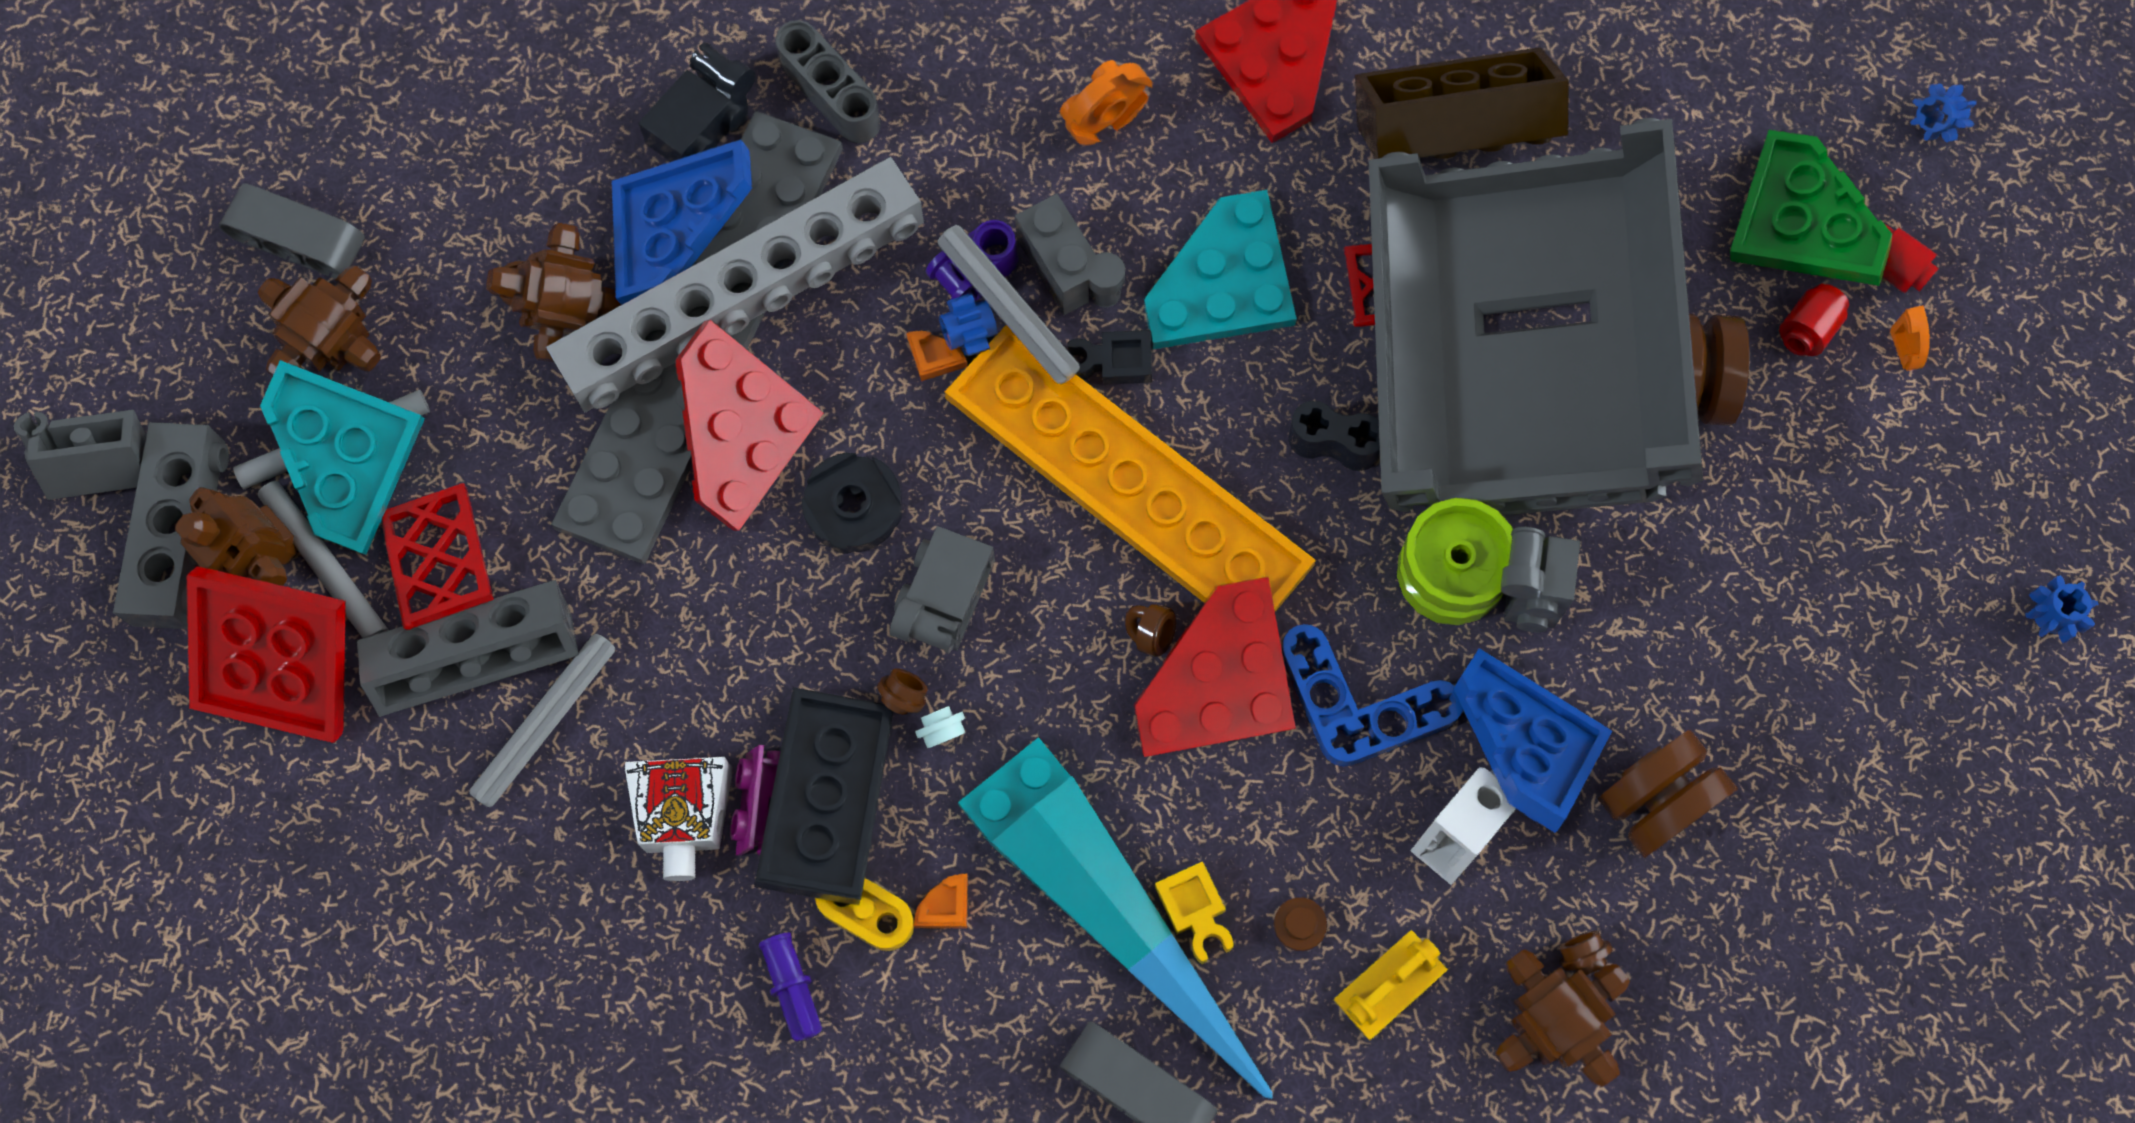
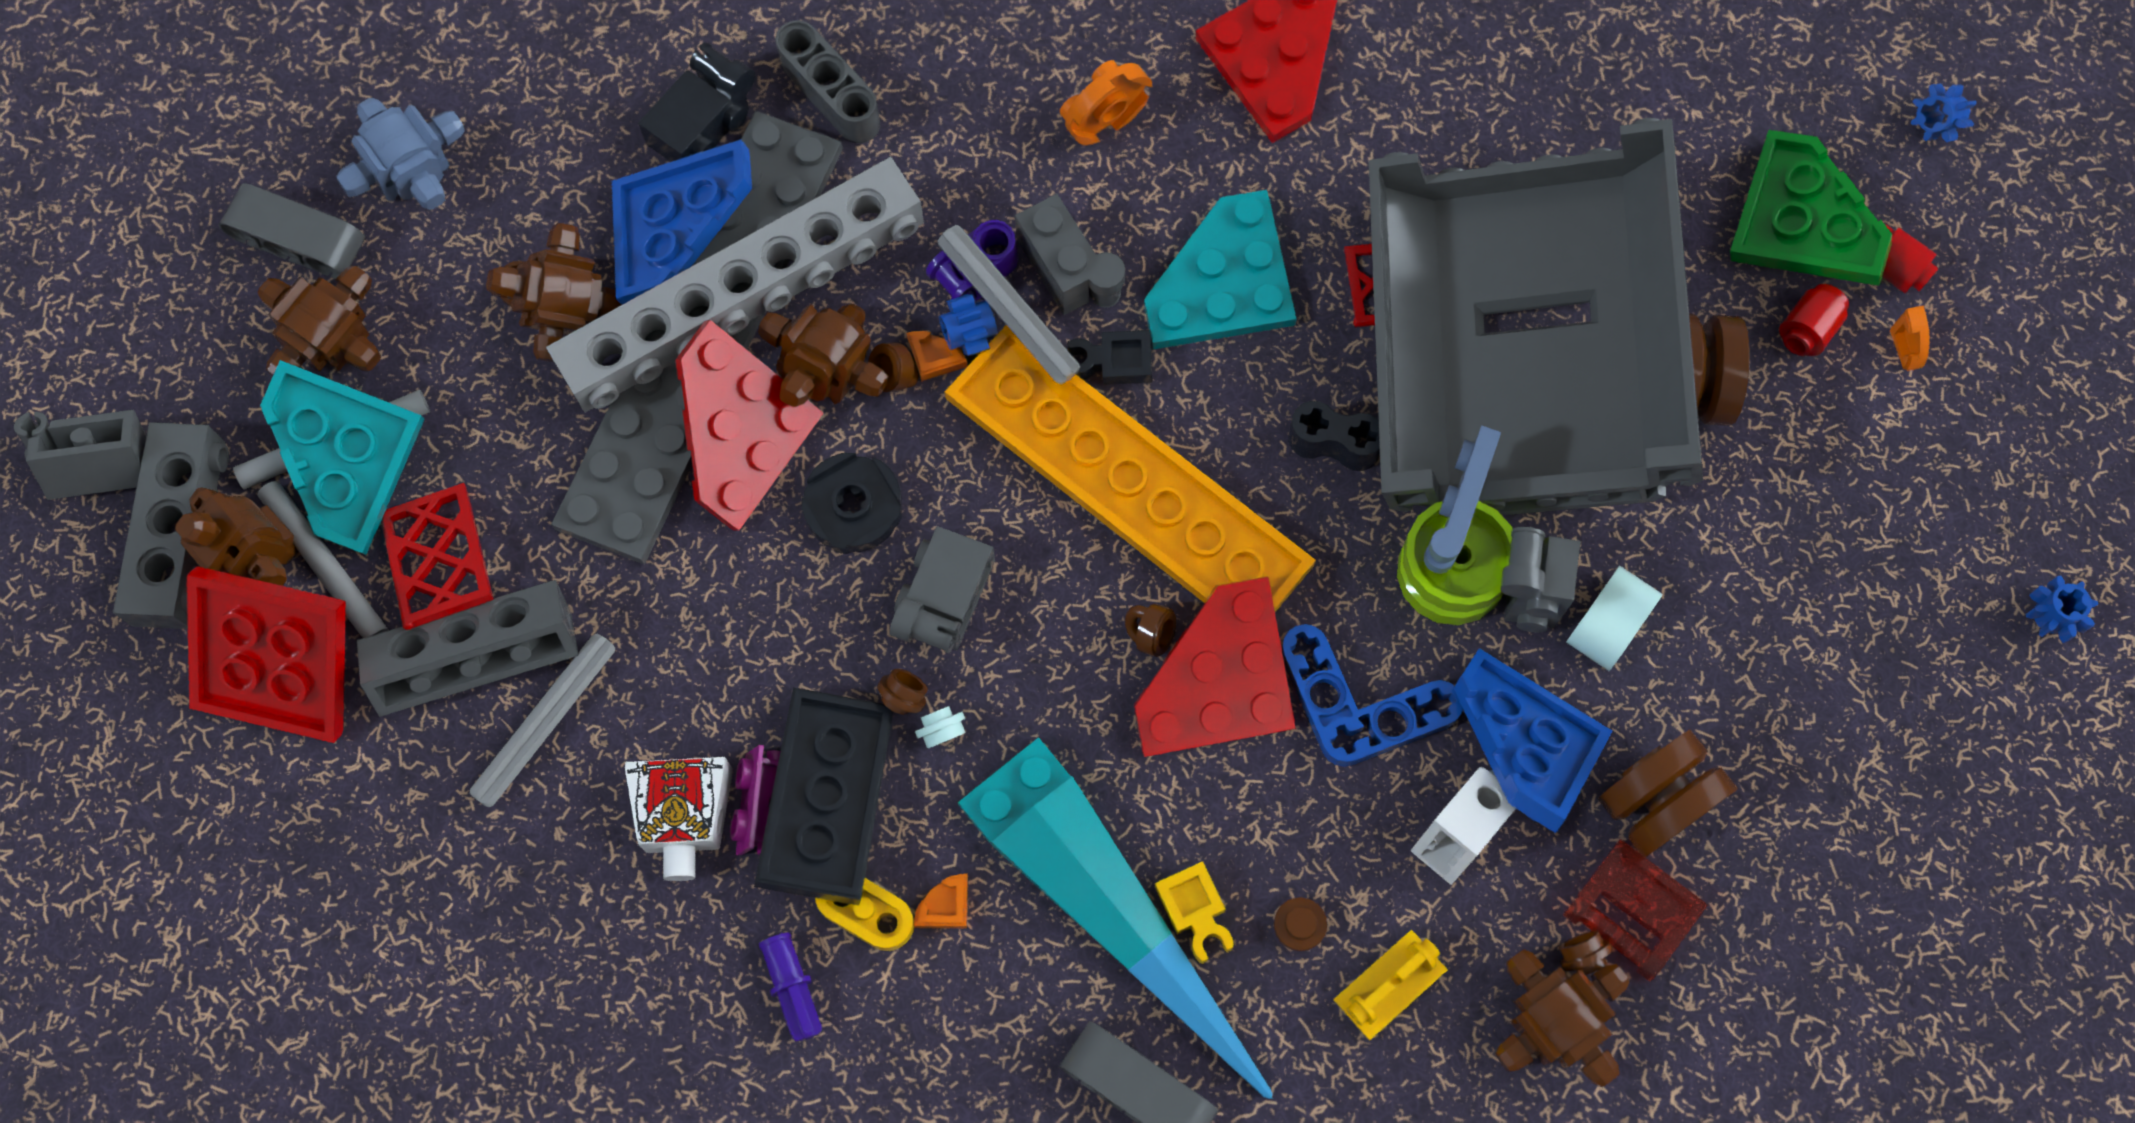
(400, 153): none -> sand blue piece
(822, 354): none -> reddish brown piece
(898, 365): none -> reddish brown tile
(1461, 501): none -> sand blue plate
(1463, 104): dark brown brick -> none
(1614, 618): none -> light aqua axle
(1645, 896): none -> clear red plate

